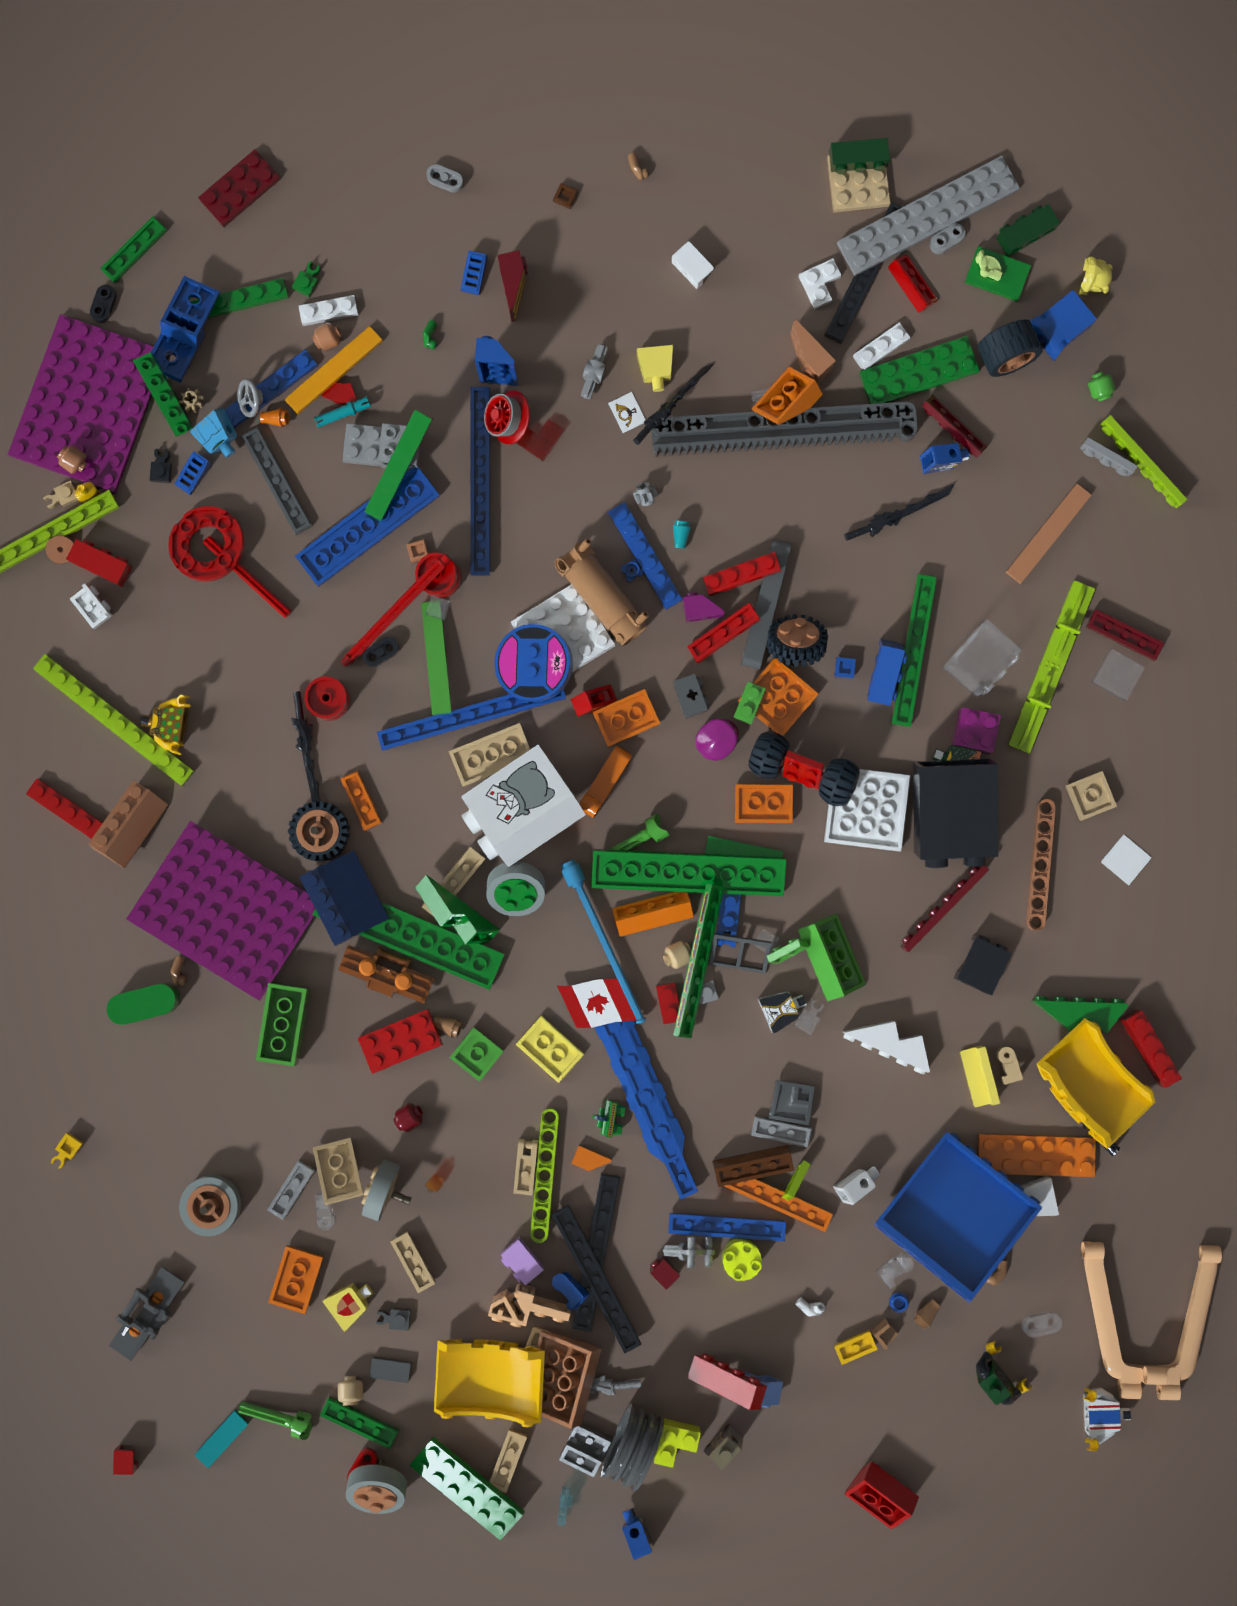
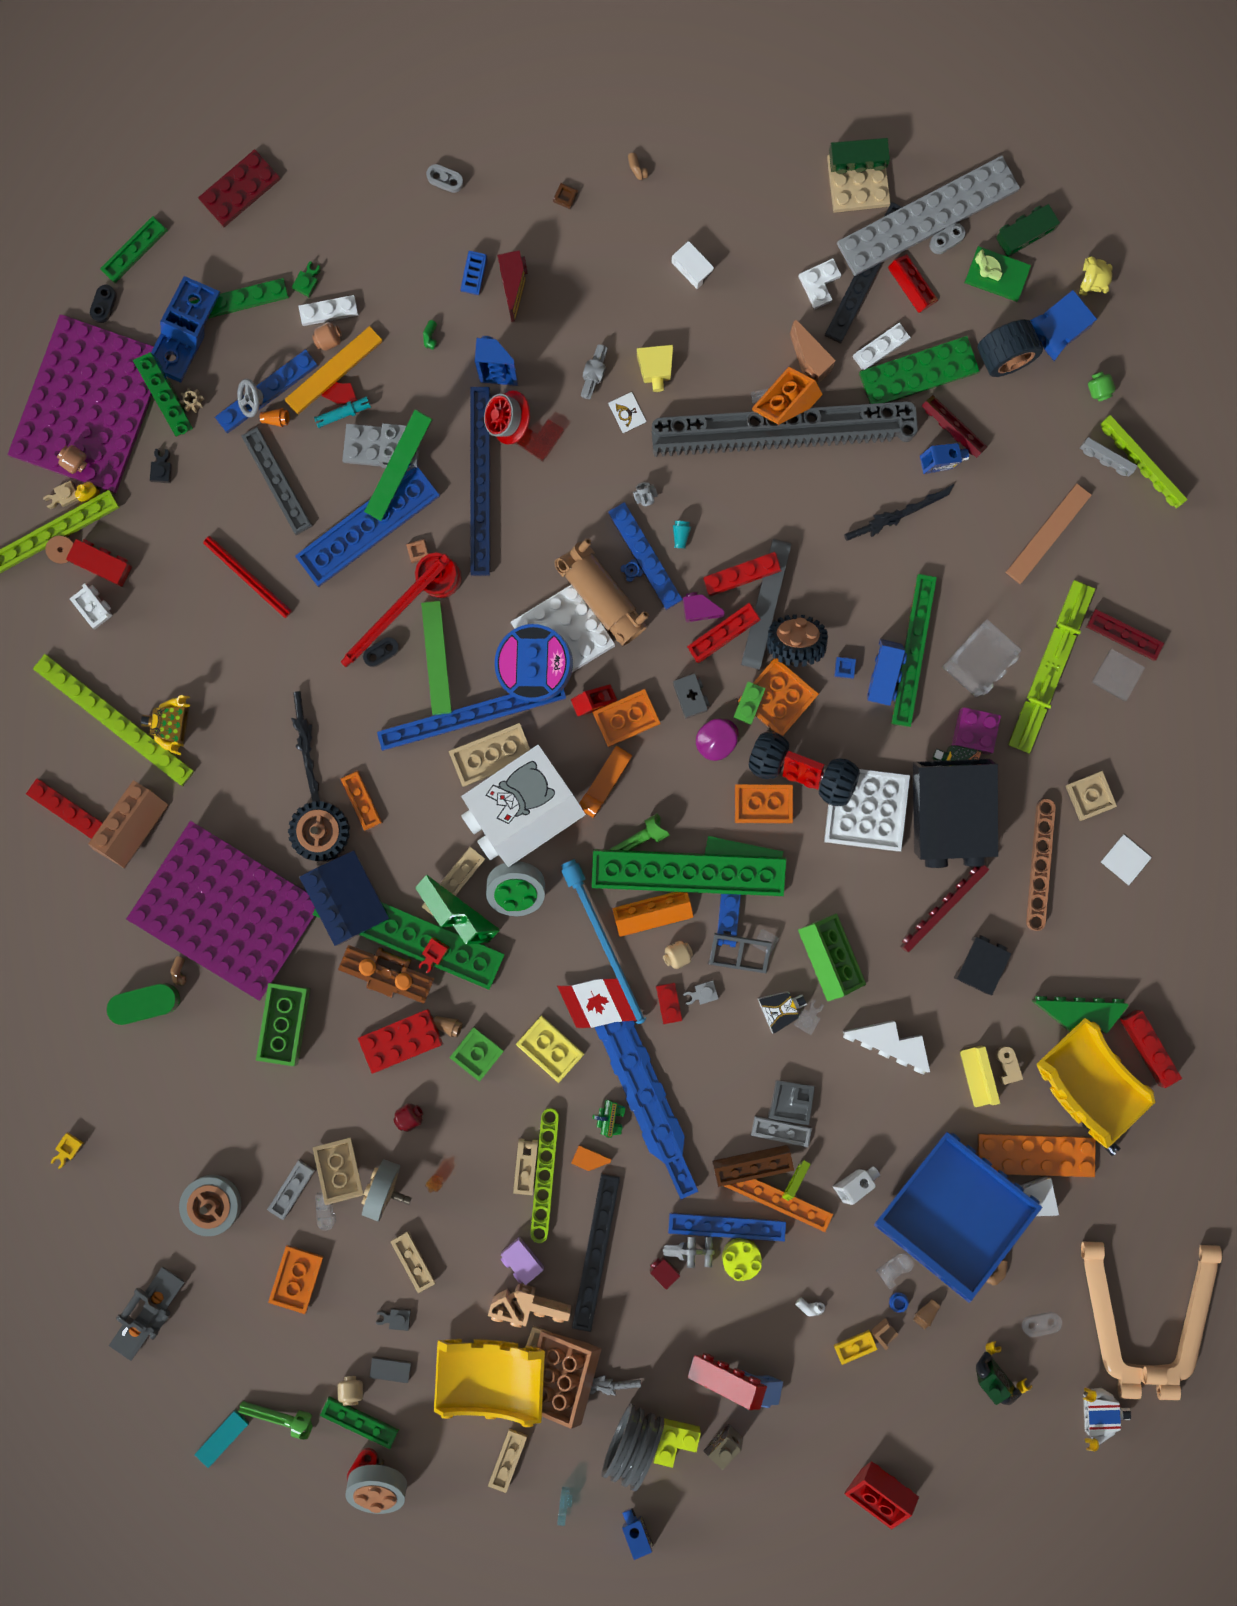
(124, 1461): red panel -> none
(183, 532): red plate -> none
(187, 469): blue slope -> none
(216, 433): dark azure torso -> none
(335, 706): red wheel -> none
(348, 1304): light yellow torso -> none
(434, 953): none -> red plate
(438, 607): clear tile -> none
(467, 1488): plate -> none
(570, 1289): blue leg -> none
(585, 1449): flat silver slope -> none
(596, 1279): black tile -> none
(666, 408): black sword -> none
(698, 961): green plate -> none
(783, 953): bright green plate -> none

